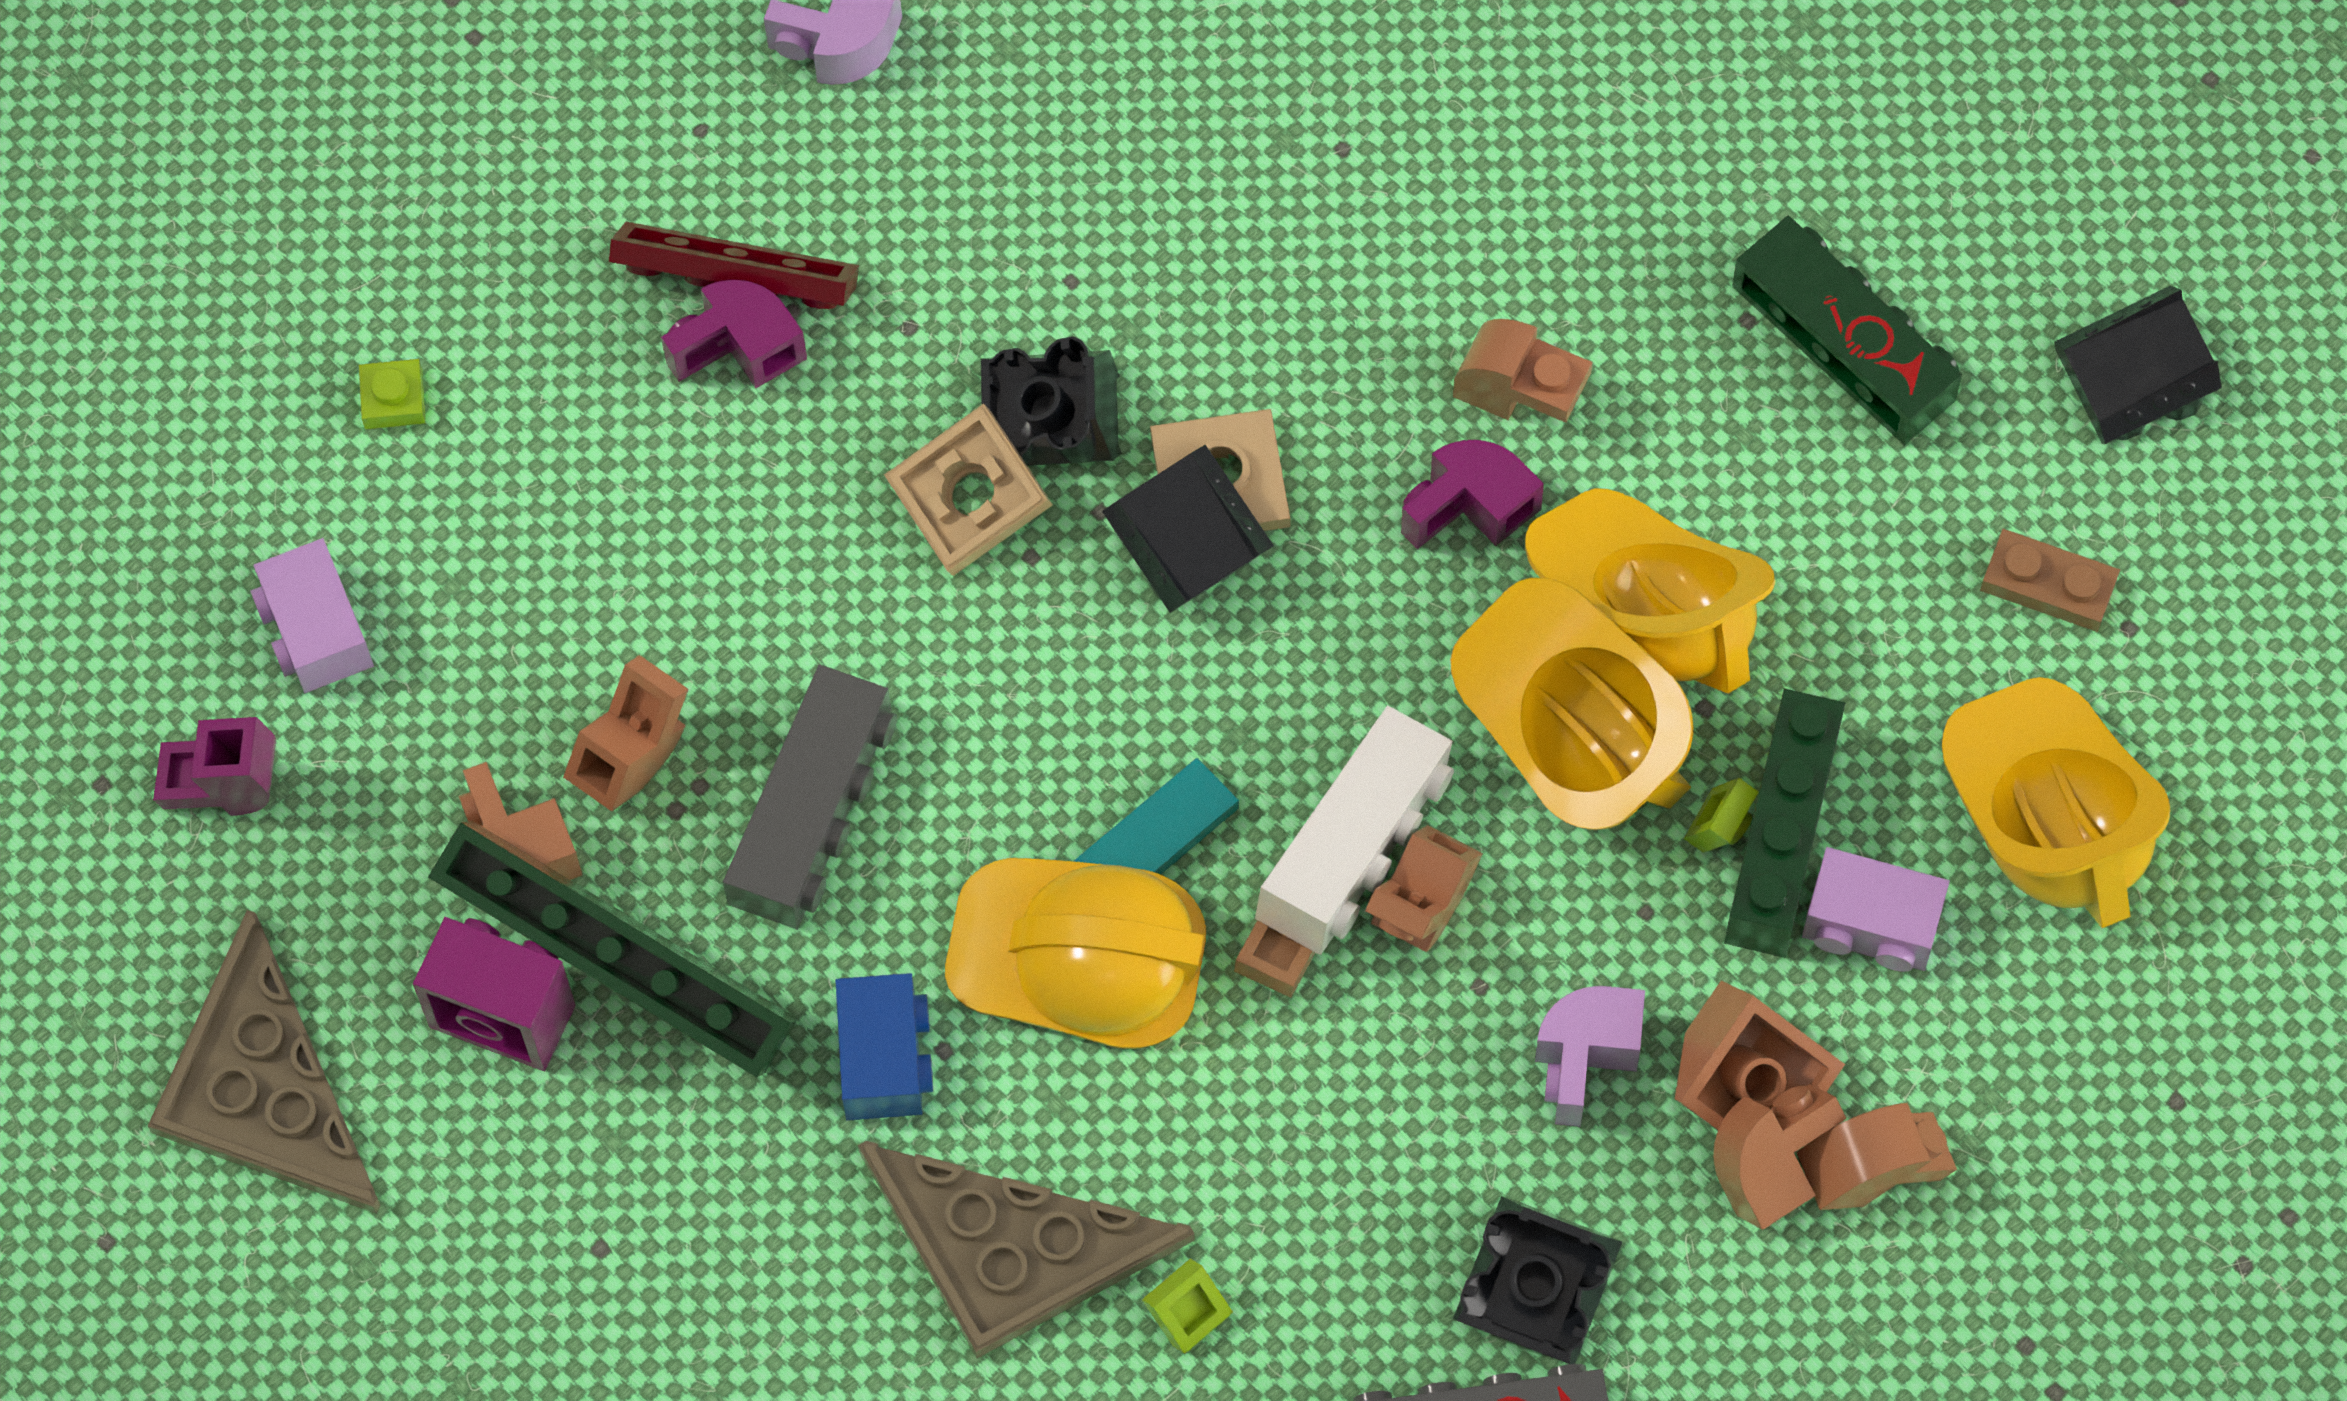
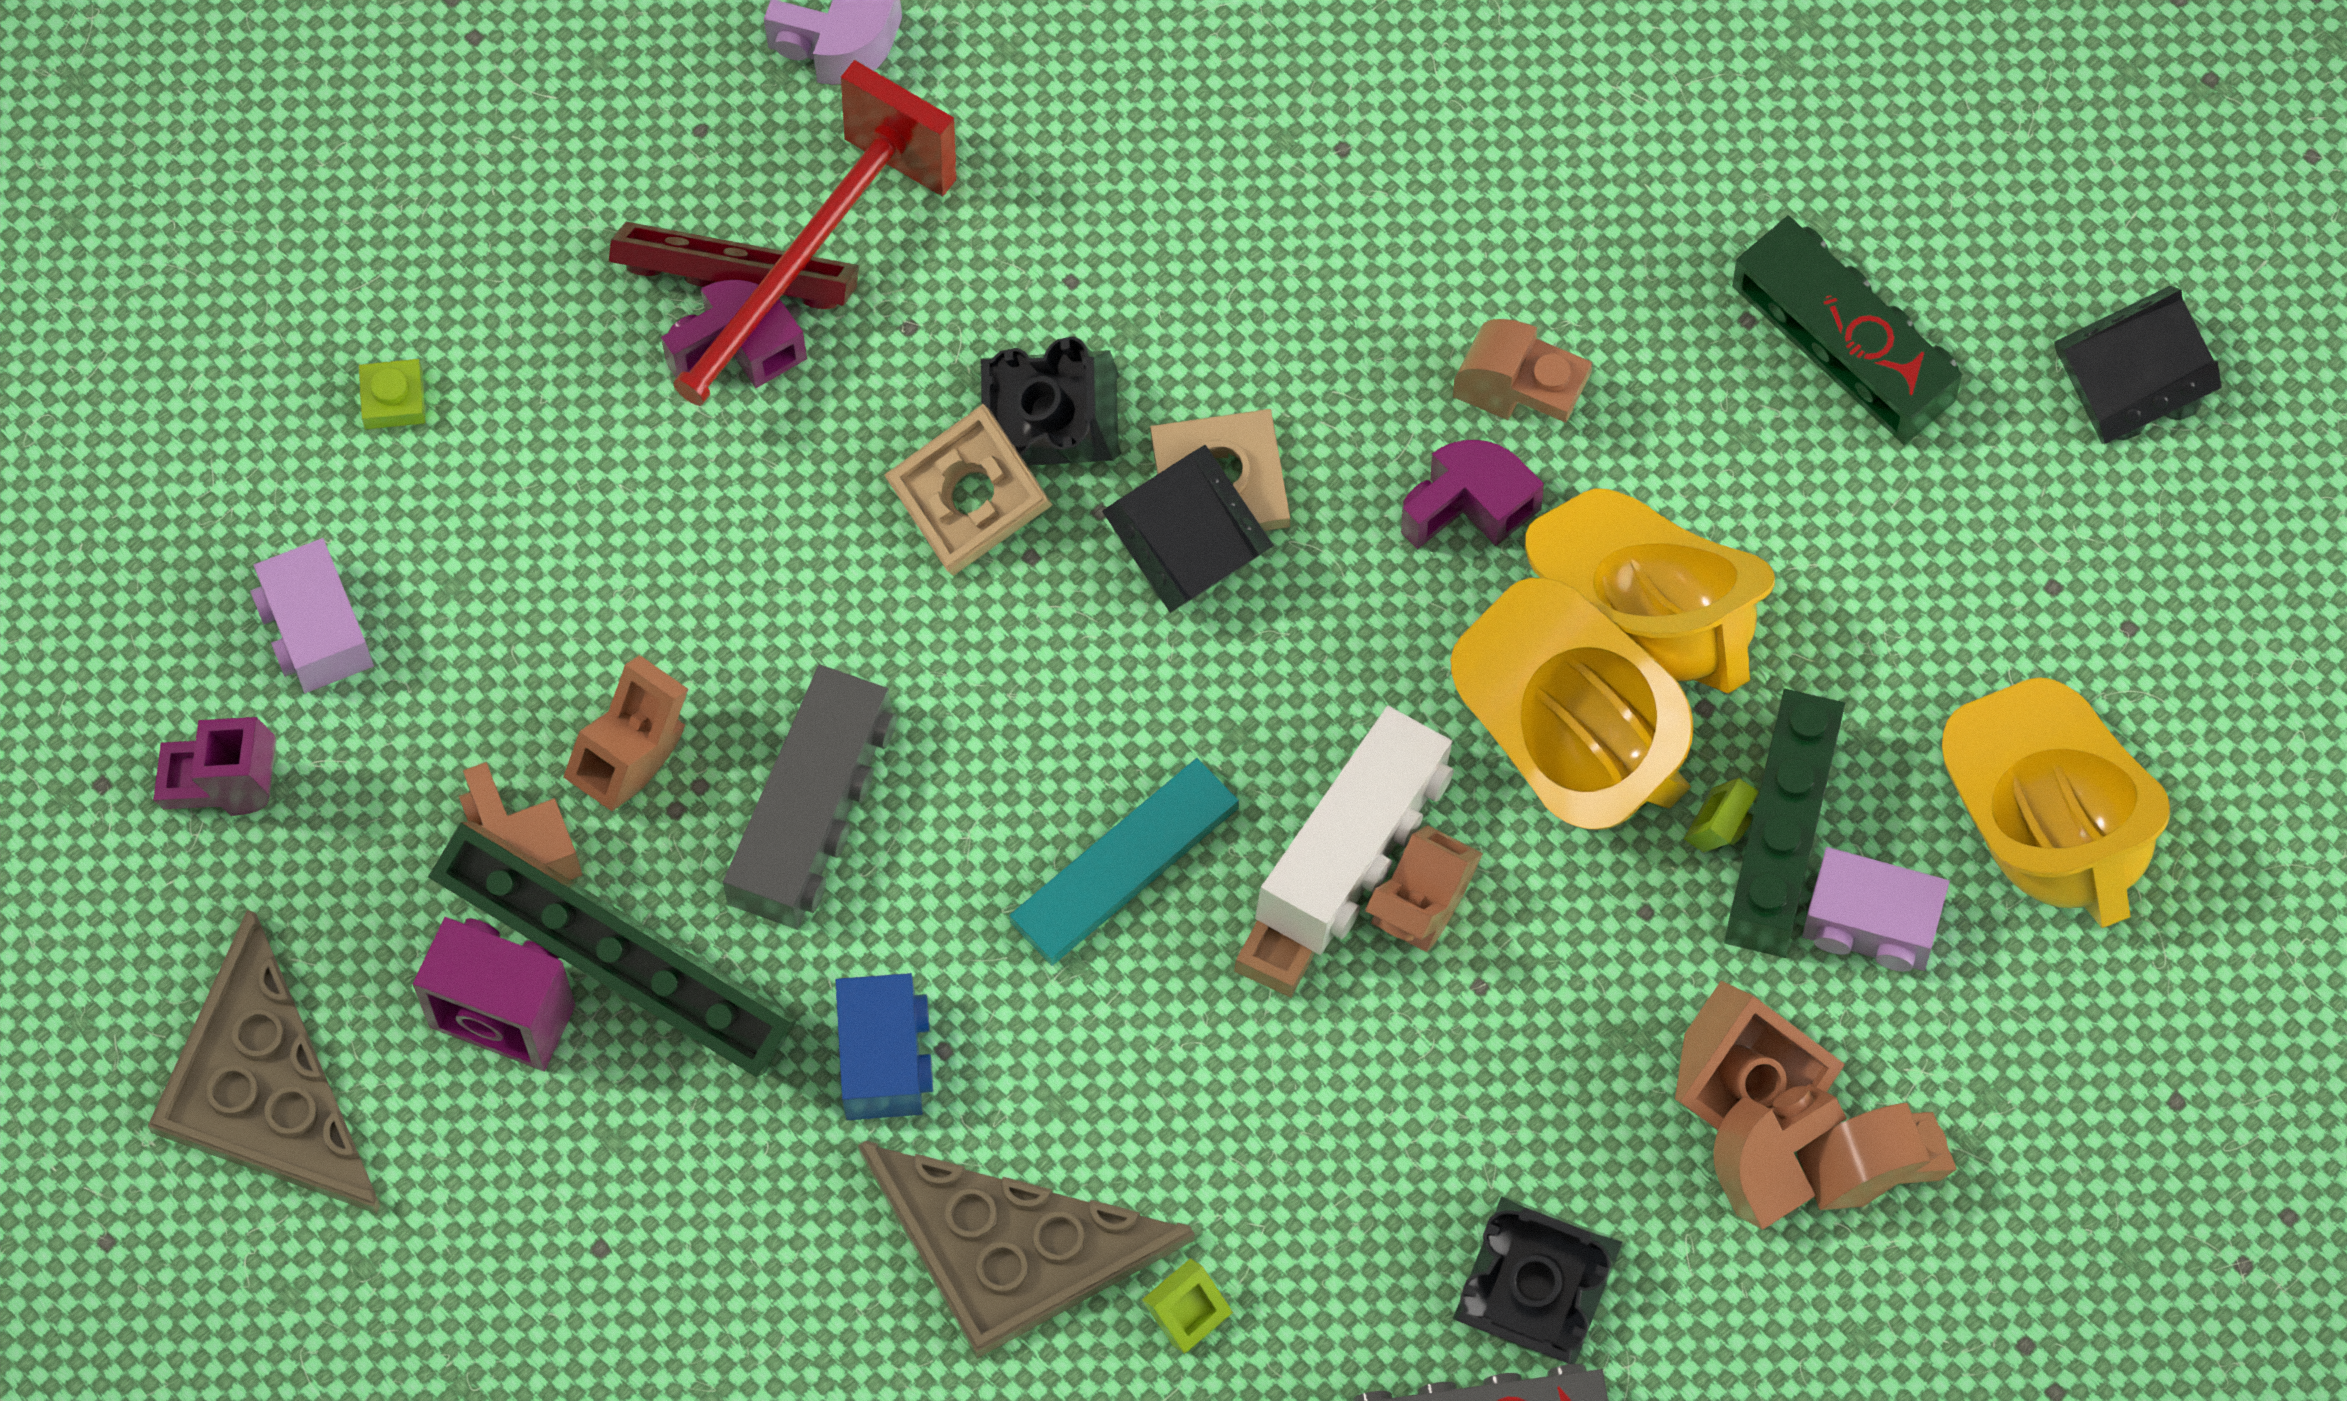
(892, 130): none -> red tile
(1078, 949): yellow piece -> none
(1588, 1030): lavender brick -> none
(2050, 580): medium nougat plate -> none

